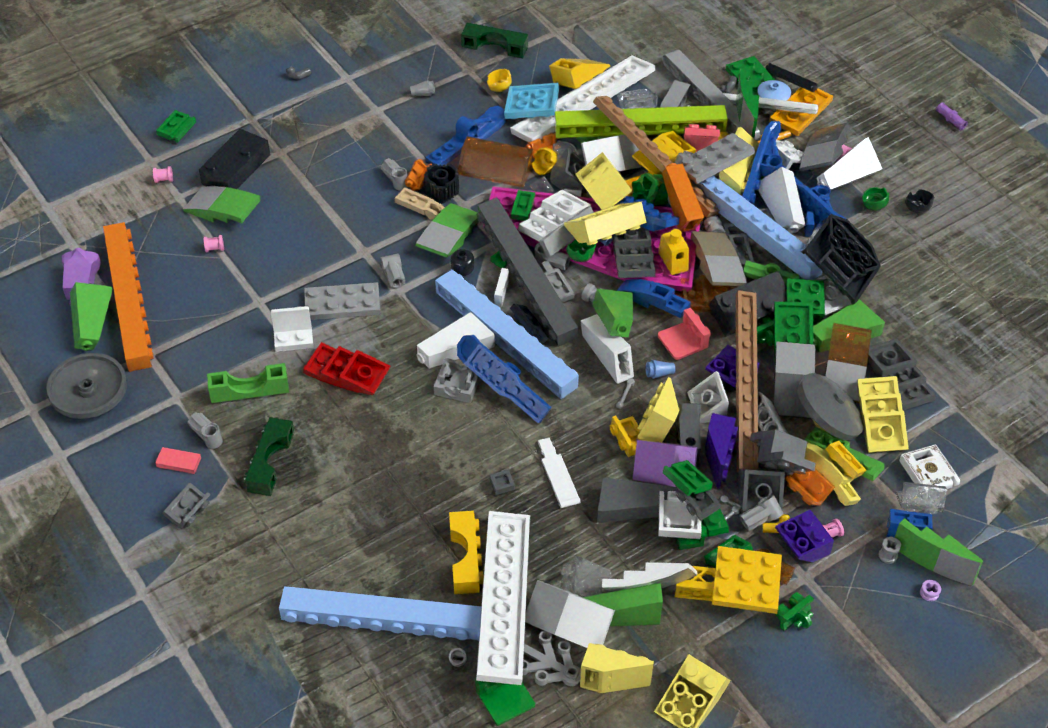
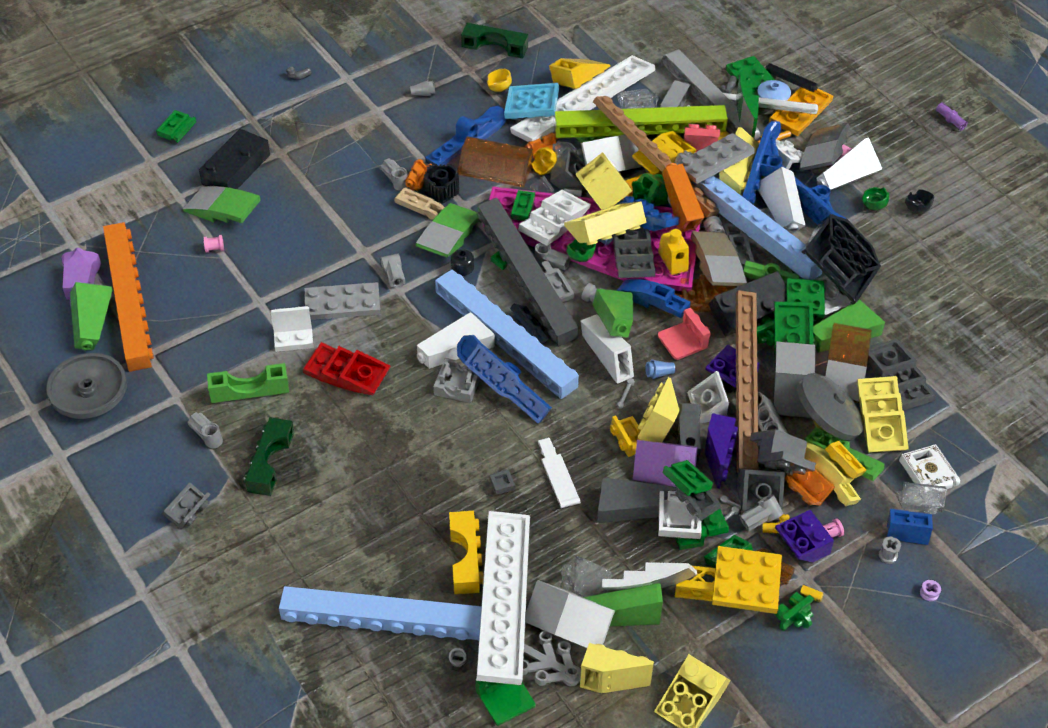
(163, 174): bright pink bush -> none
(178, 460): coral tile -> none
(501, 287): white tile -> none
(560, 236): light grey tile -> none
(809, 224): blue tile -> none
(817, 595): none -> yellow tile
(938, 554): bright green slope -> none

